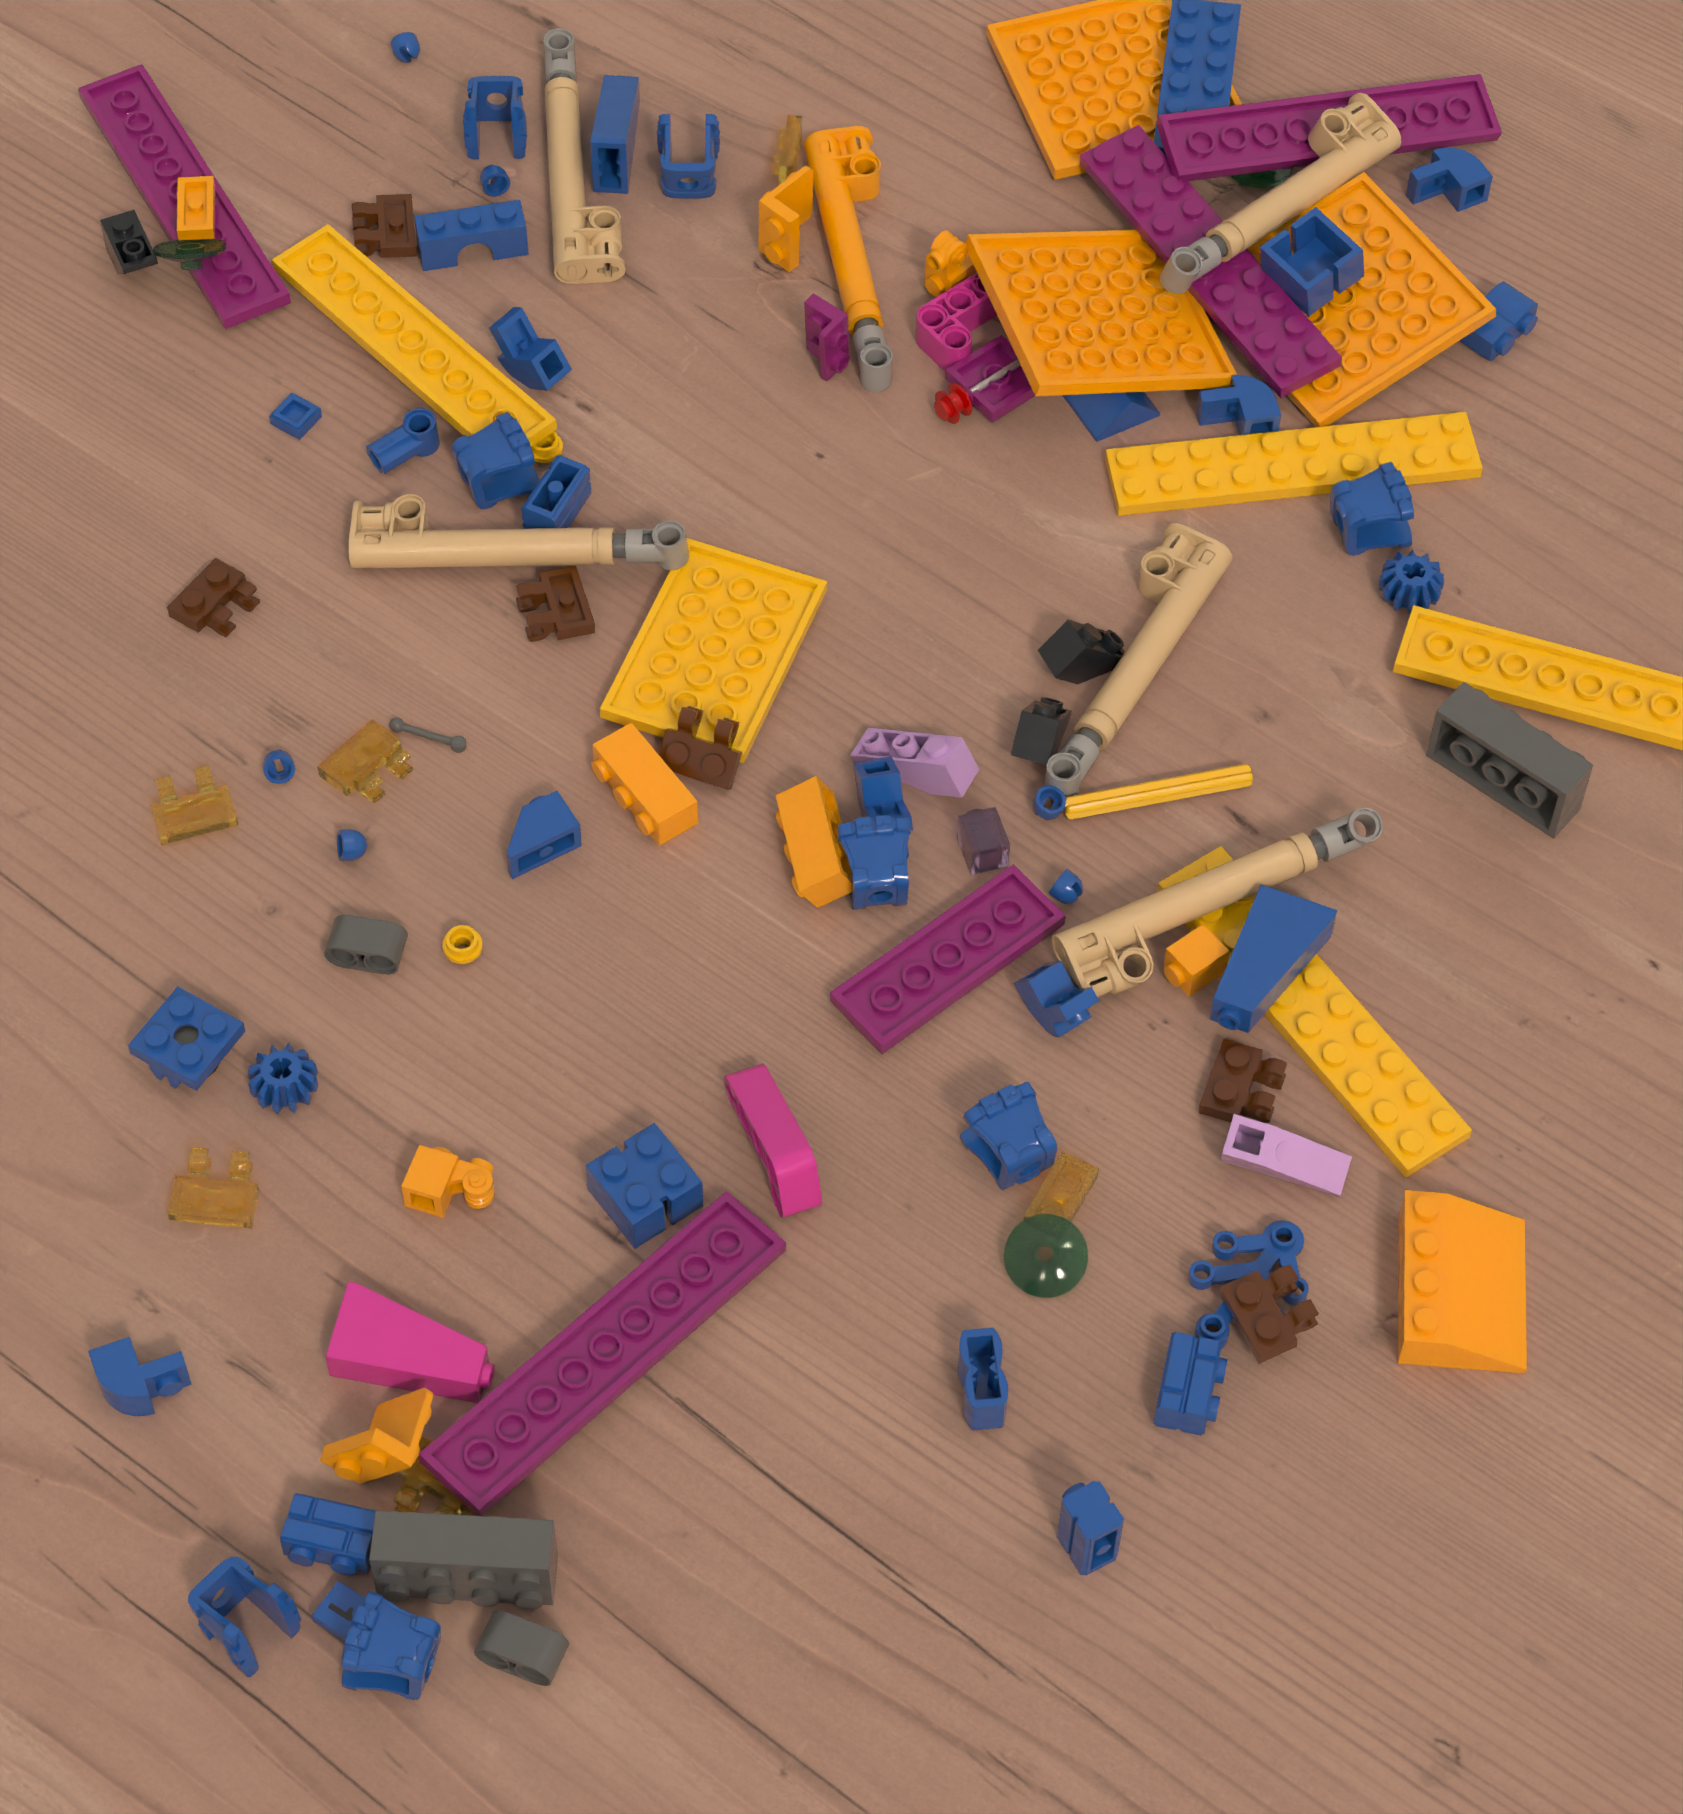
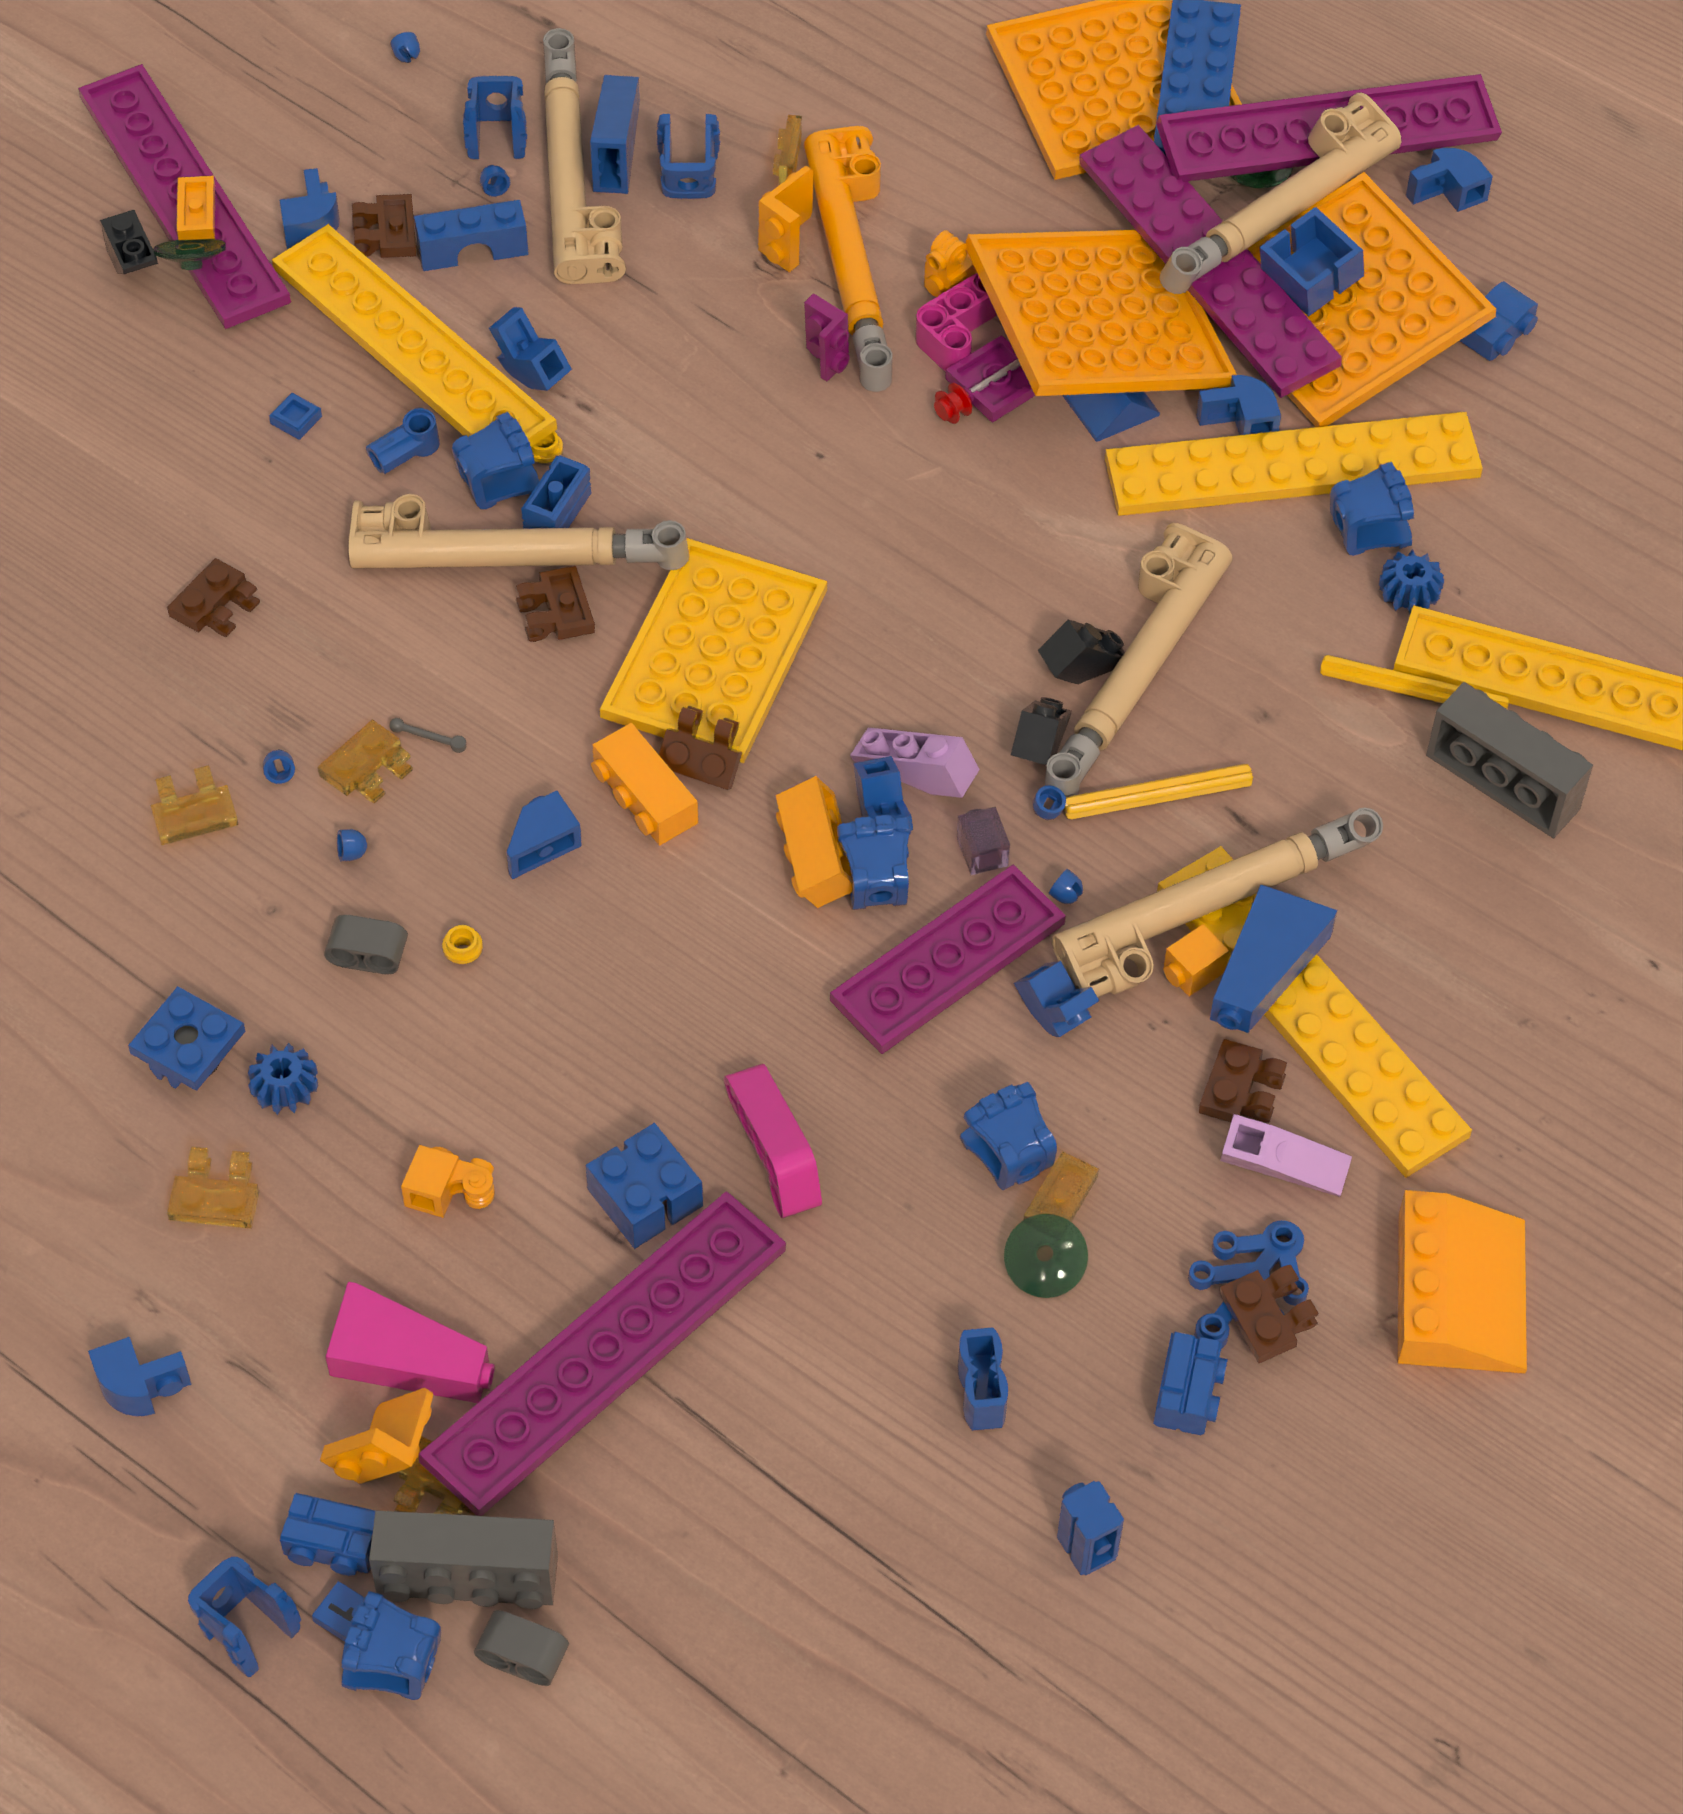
(311, 212): none -> blue brick
(1393, 680): none -> yellow axle

